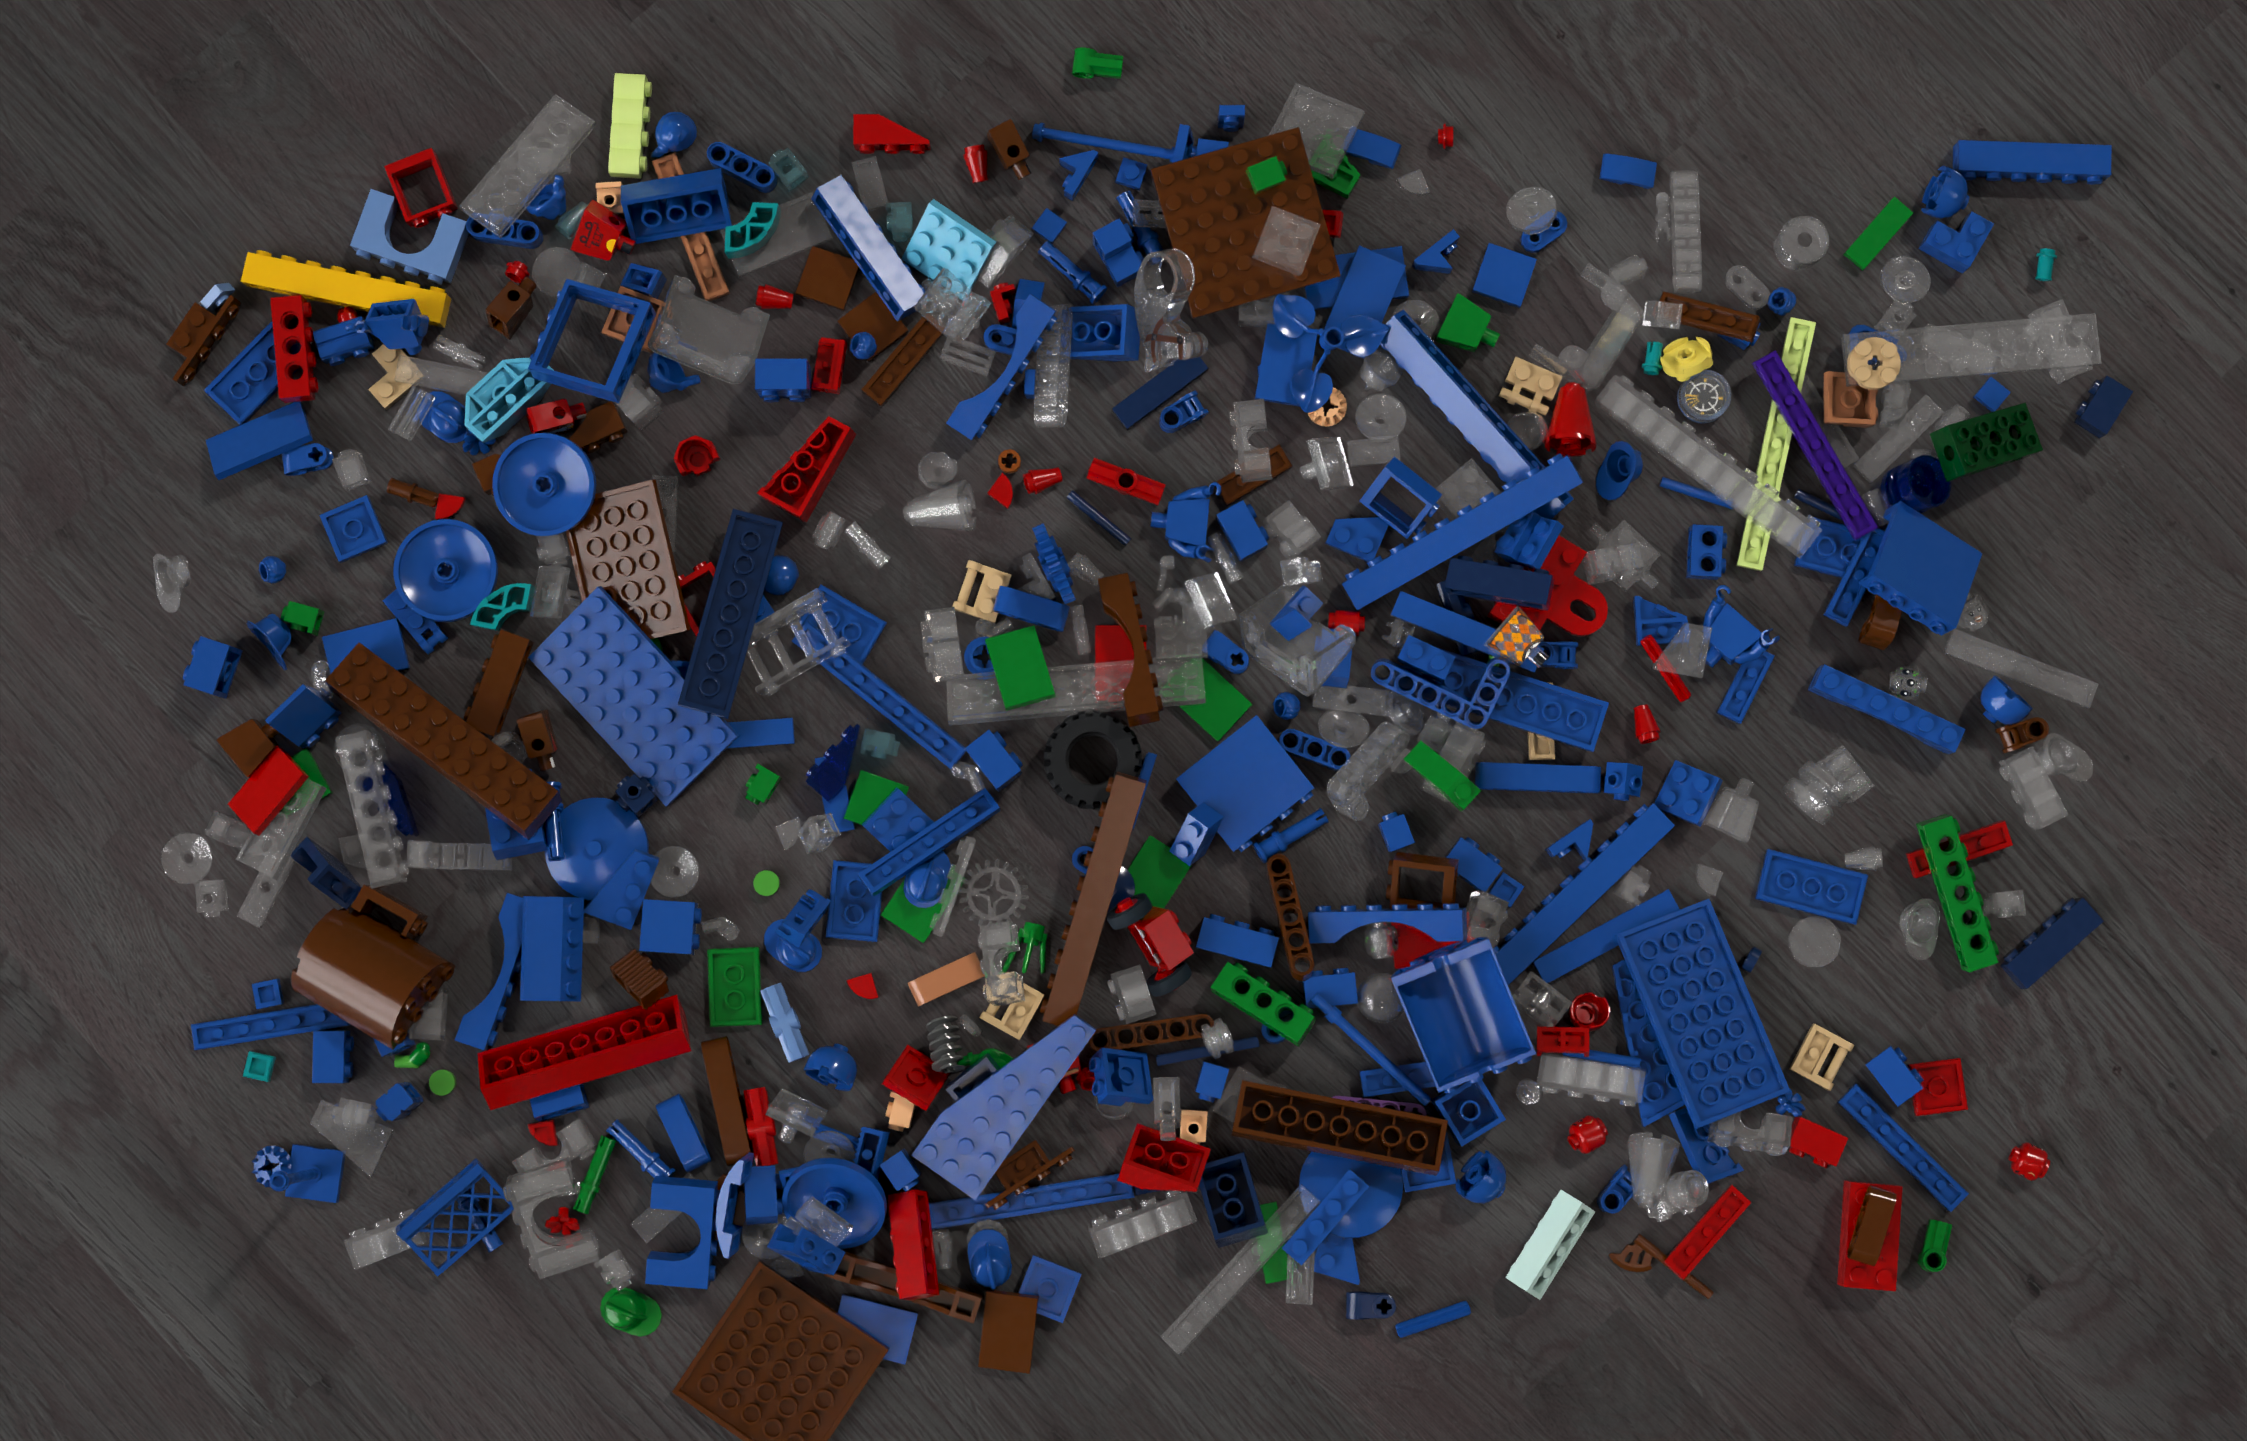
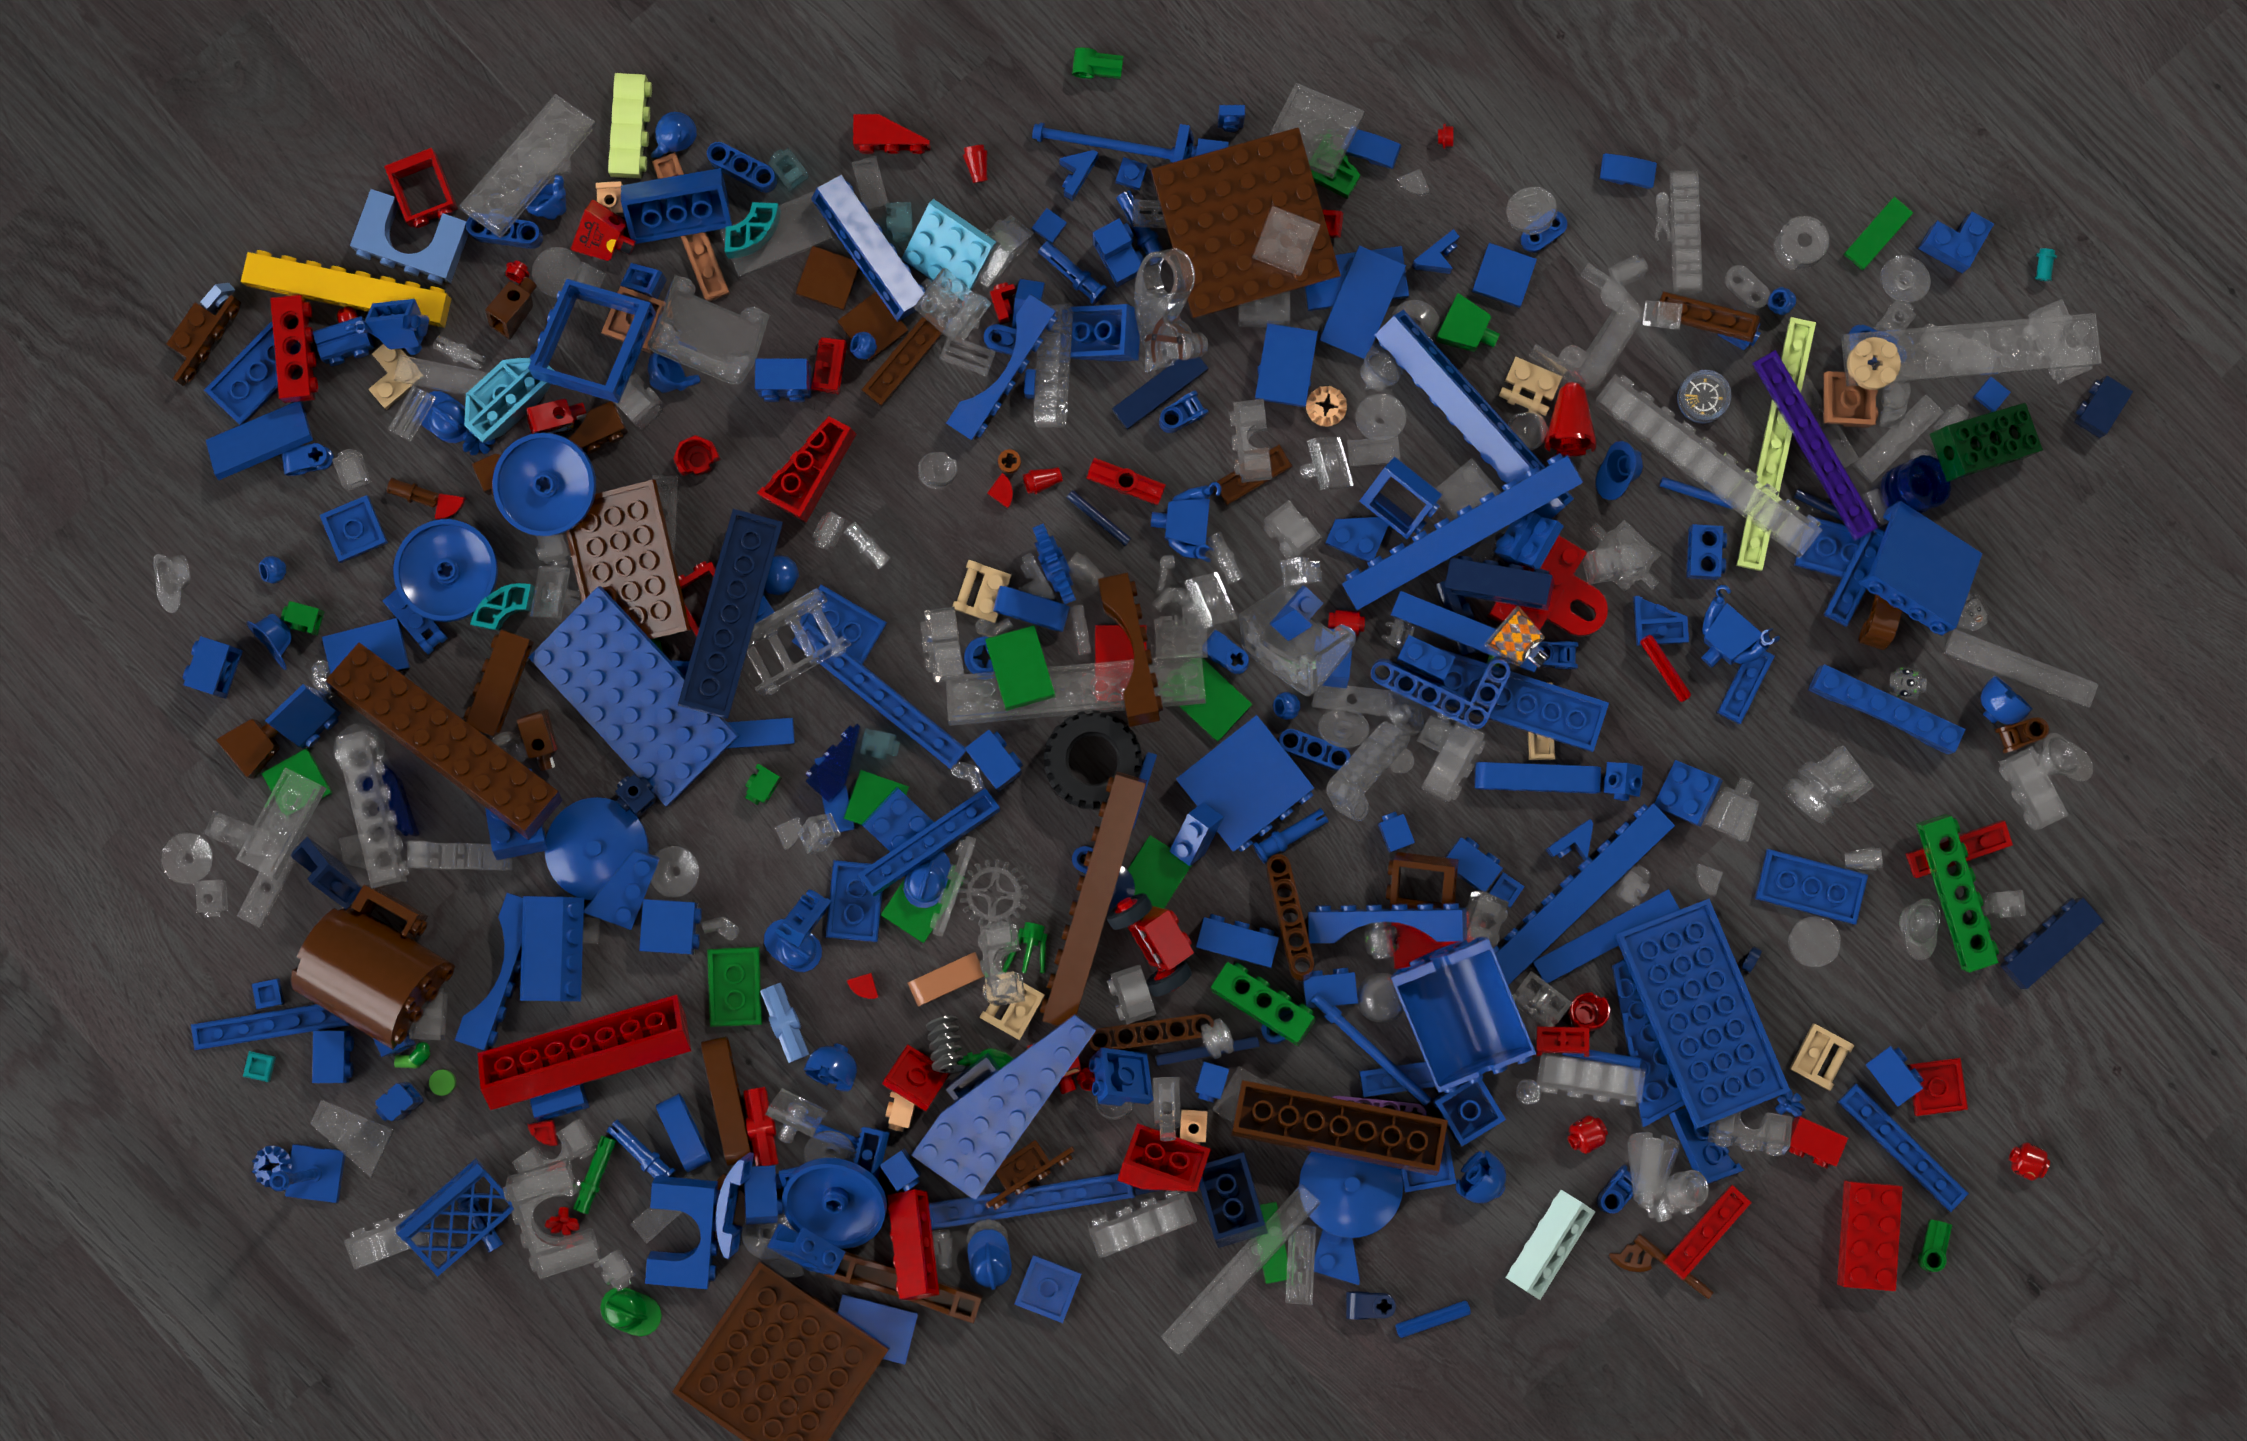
(268, 790): red tile -> none
(355, 1117): clear brick -> none
(554, 830): blue pin -> none
(570, 221): clear light blue cone -> none
(639, 978): reddish brown brick -> none
(766, 883): bright green tile -> none
(773, 298): red cone -> none
(821, 1220): clear plate -> none
(943, 508): clear cone -> none
(970, 1025): clear tile -> none
(1007, 137): reddish brown torso -> none
(1008, 1331): reddish brown tile -> none
(1242, 531): blue brick -> none
(1266, 174): green brick -> none
(1325, 1217): blue plate -> none
(1362, 337): blue plant -> none
(1442, 775): green slope -> none
(1645, 725): red cone -> none
(1652, 360): teal pin -> none
(1686, 651): clear wing -> none
(1697, 353): light yellow plate -> none
(1871, 1225): reddish brown beam -> none
(1945, 194): blue cylinder -> none
(2032, 161): blue brick -> none

